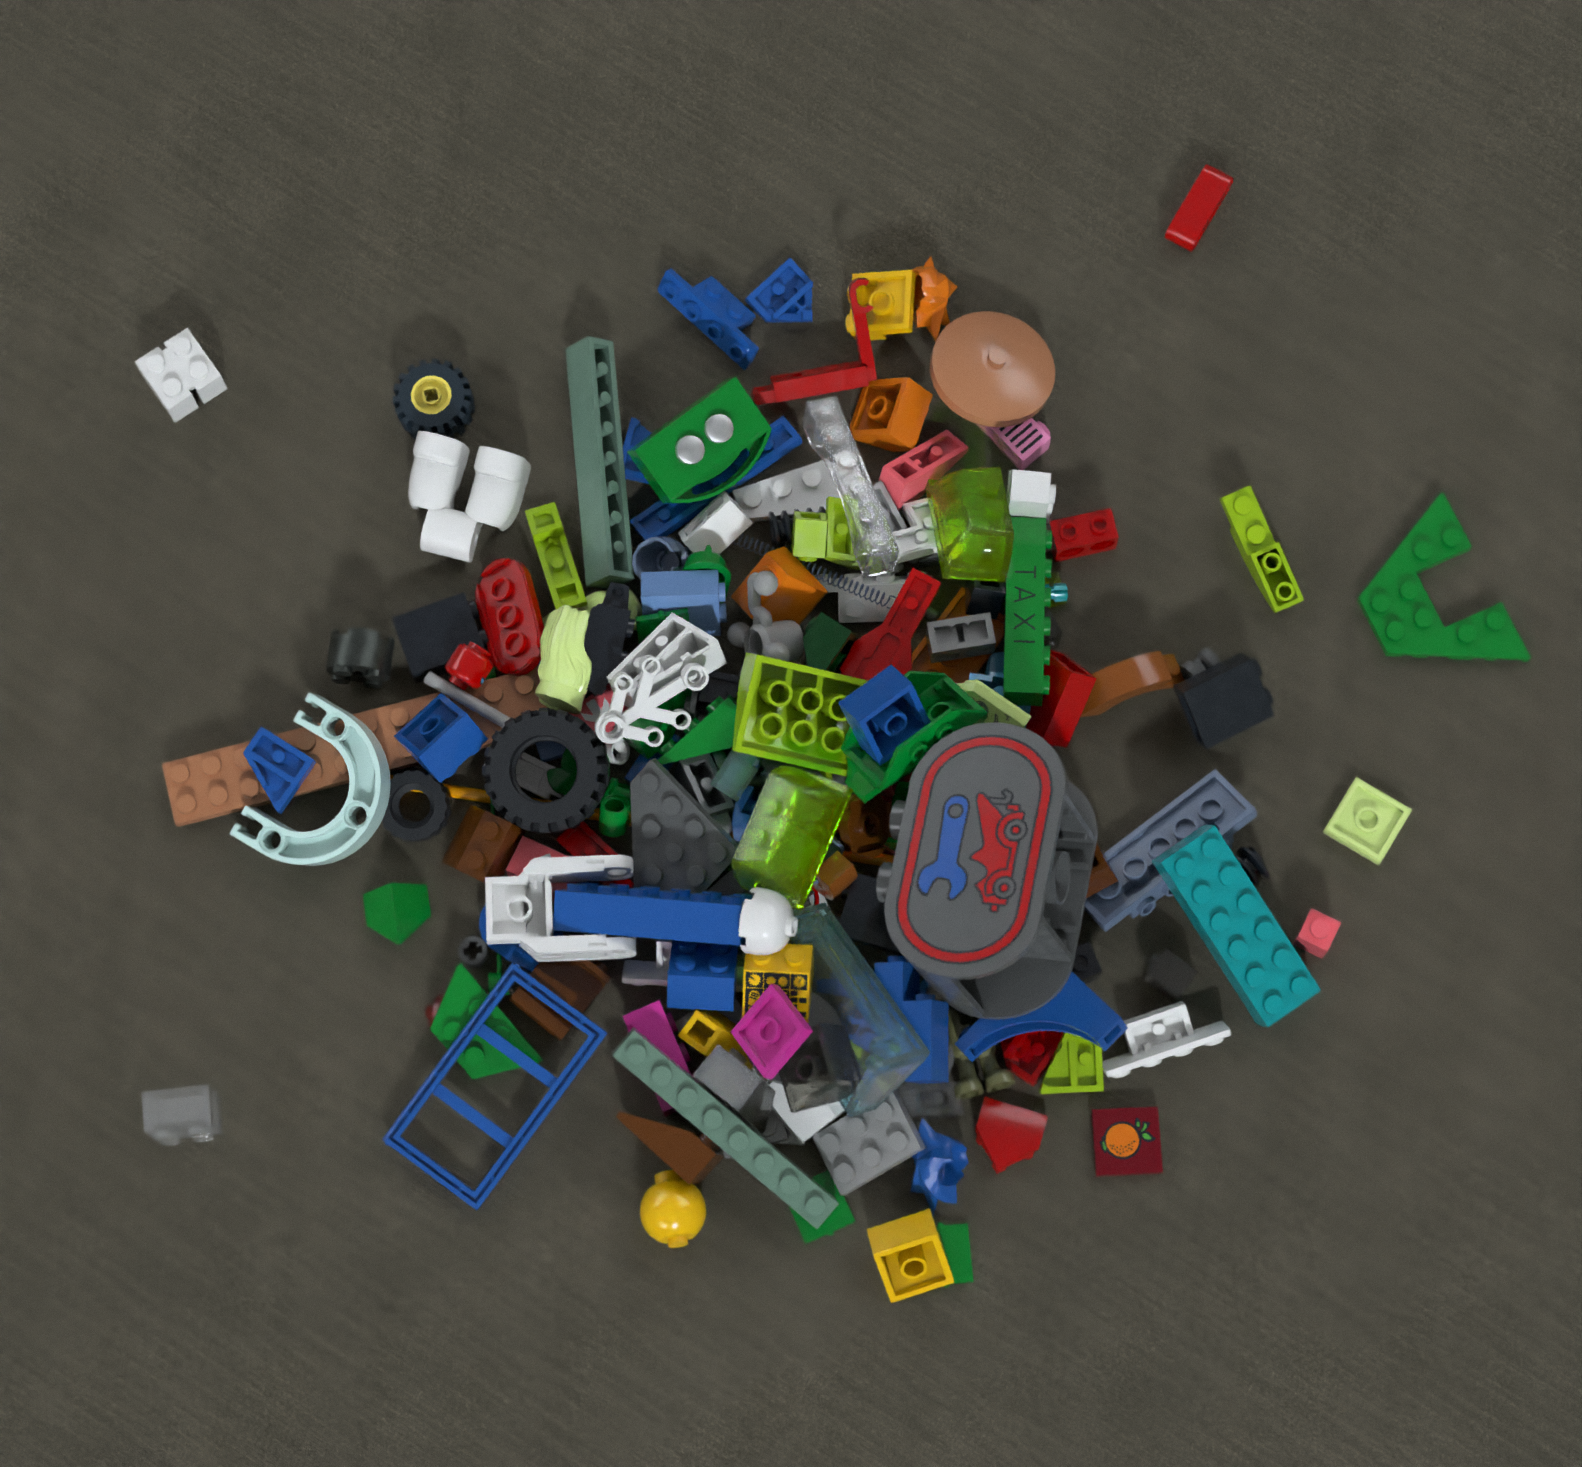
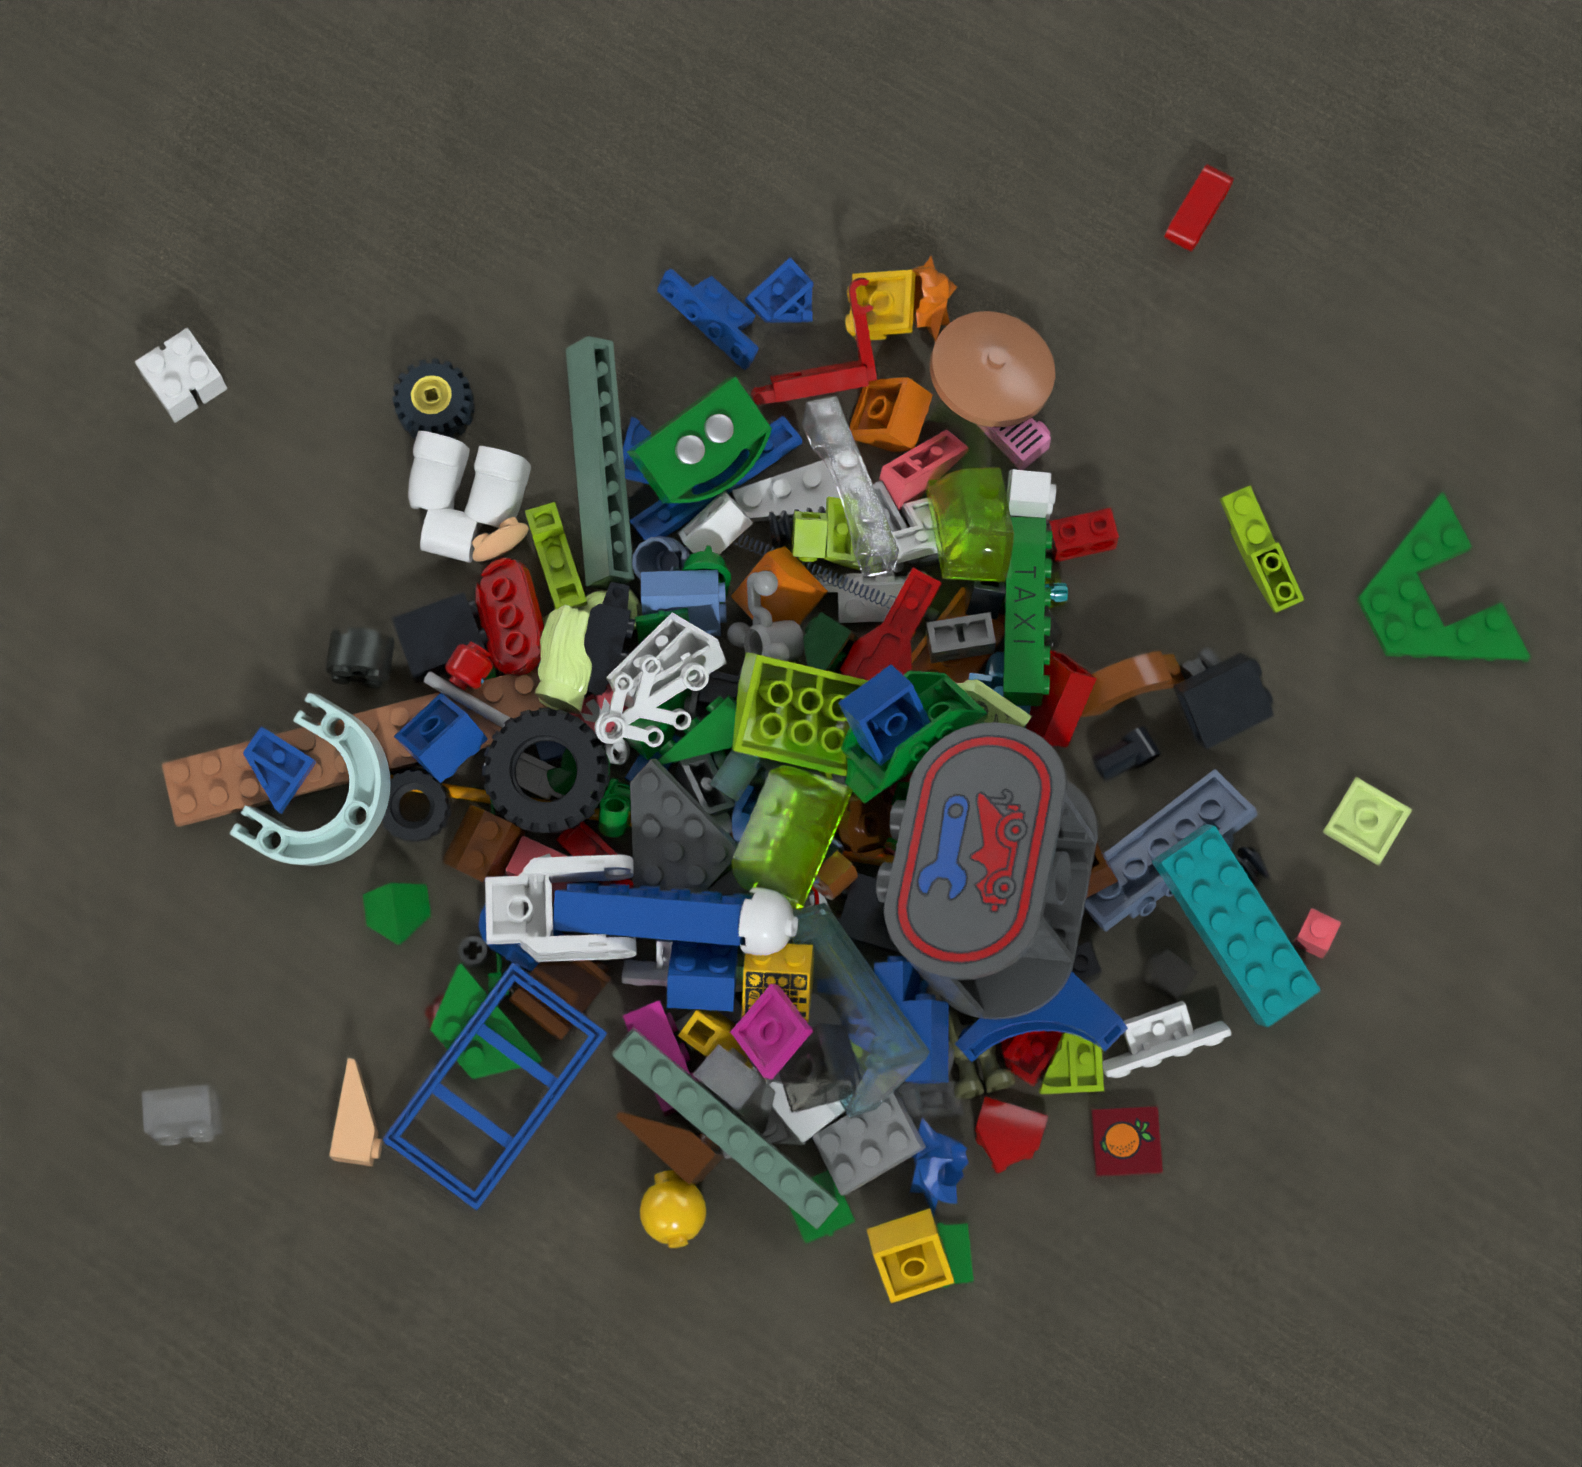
(355, 1128): none -> light nougat slope
(499, 542): none -> light nougat dish
(1133, 750): none -> black piece

